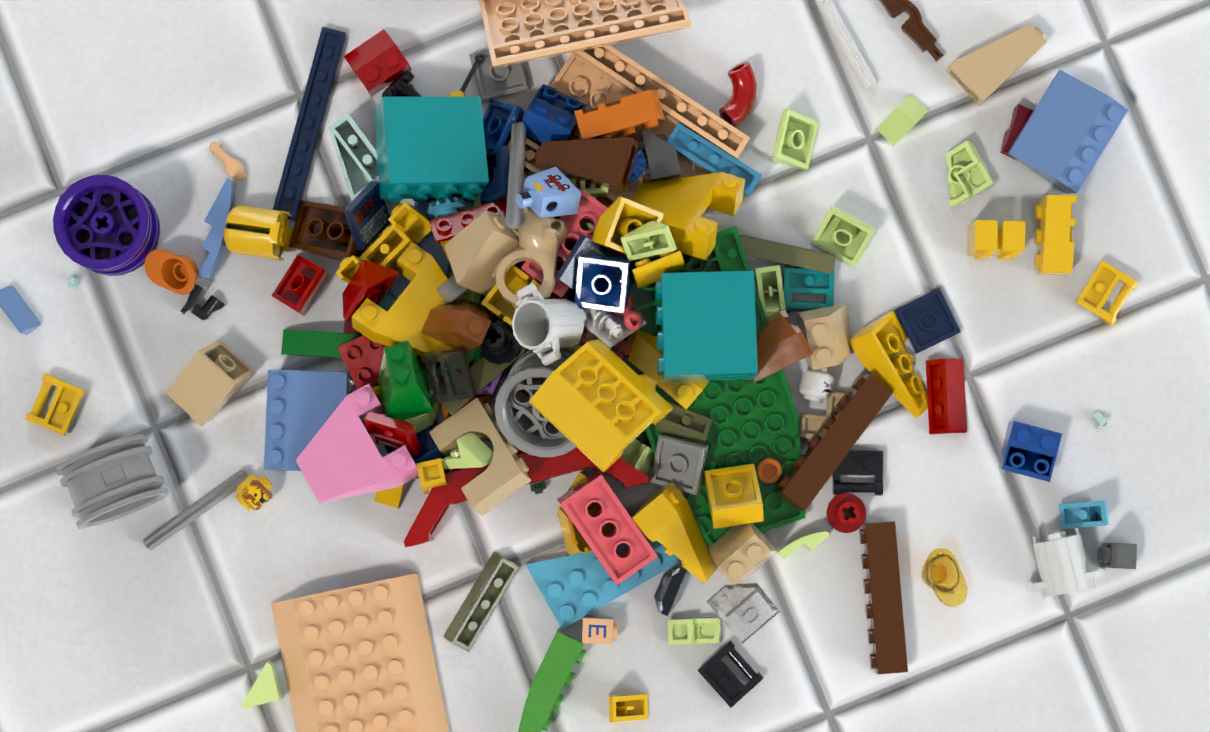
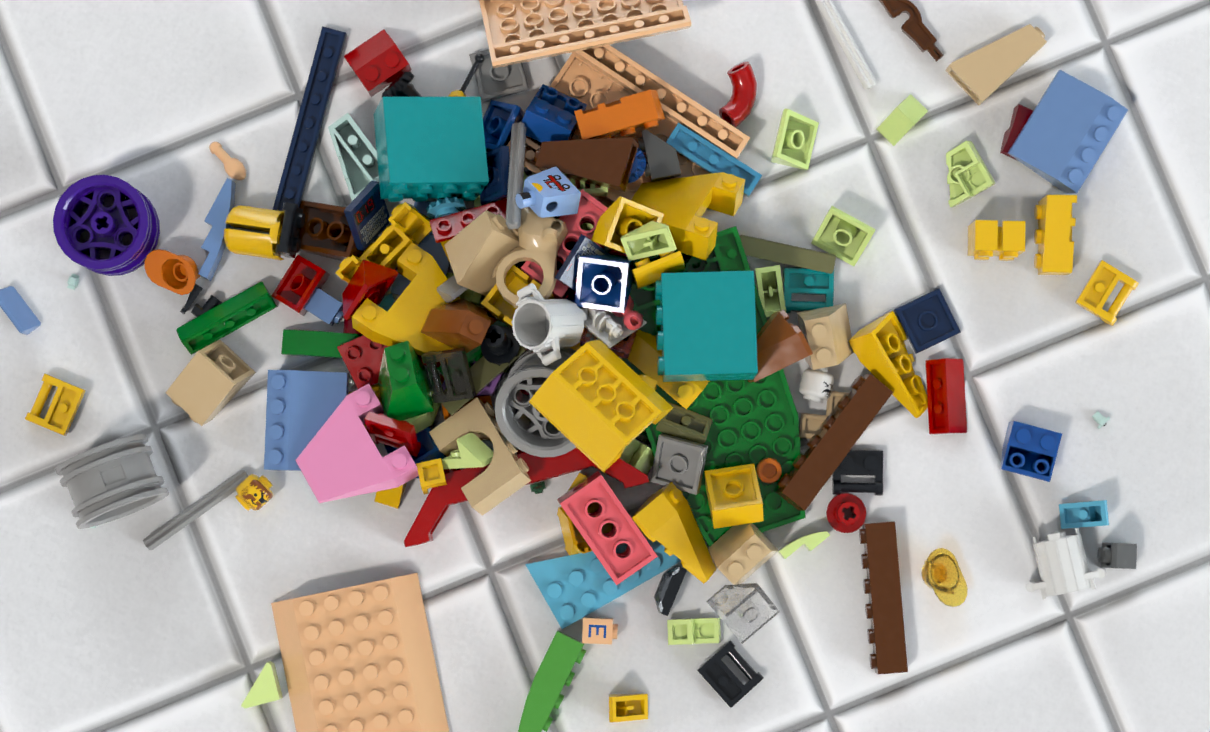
(226, 318): none -> green slope
(289, 238): none -> black plate
(325, 307): none -> medium blue brick
(481, 601): olive slope -> none

